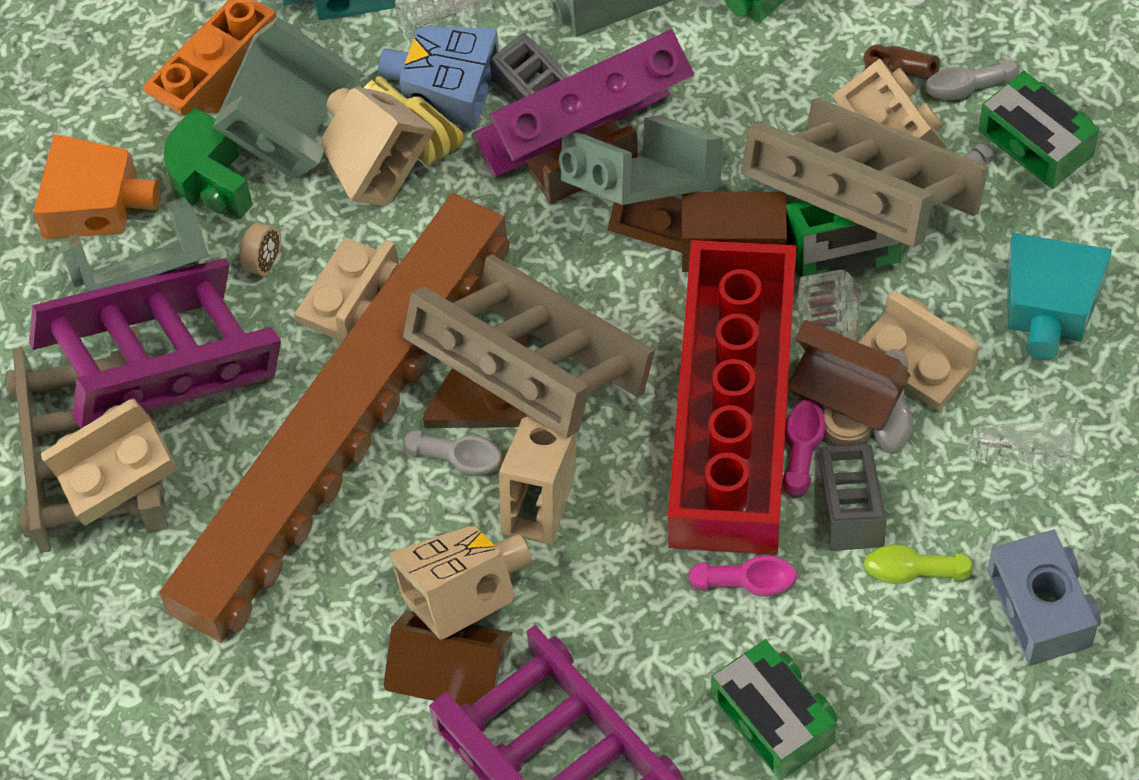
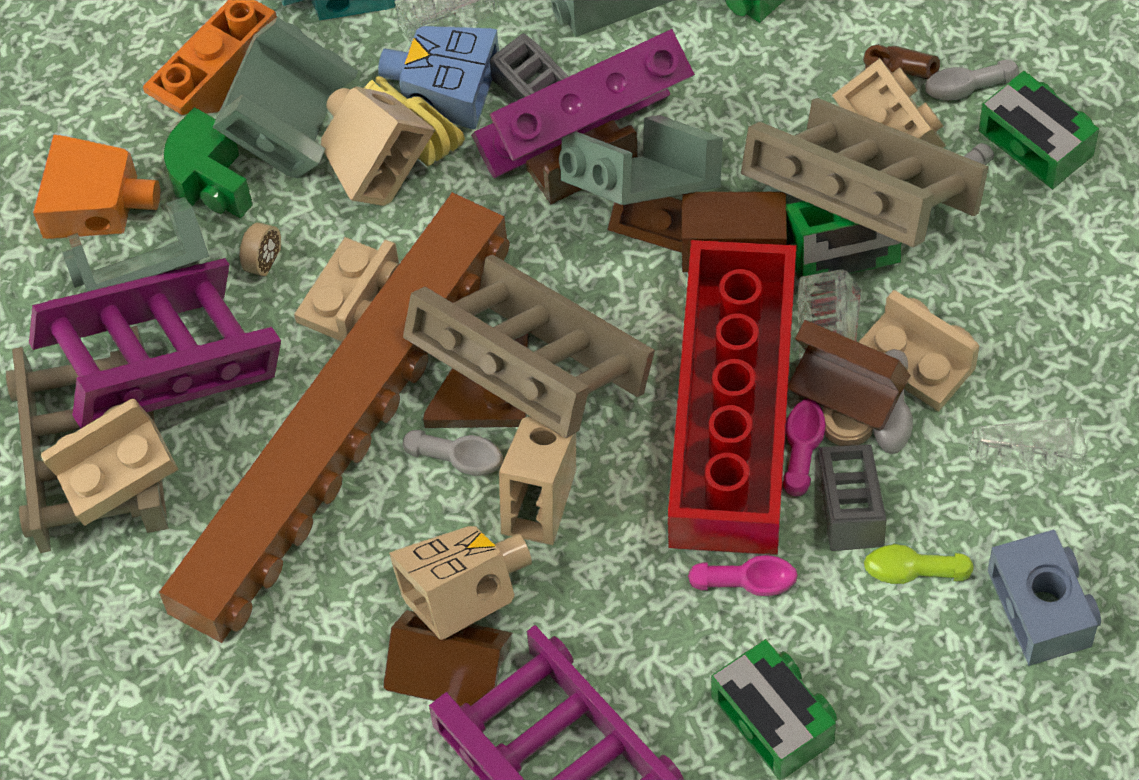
(1052, 290): teal torso -> none

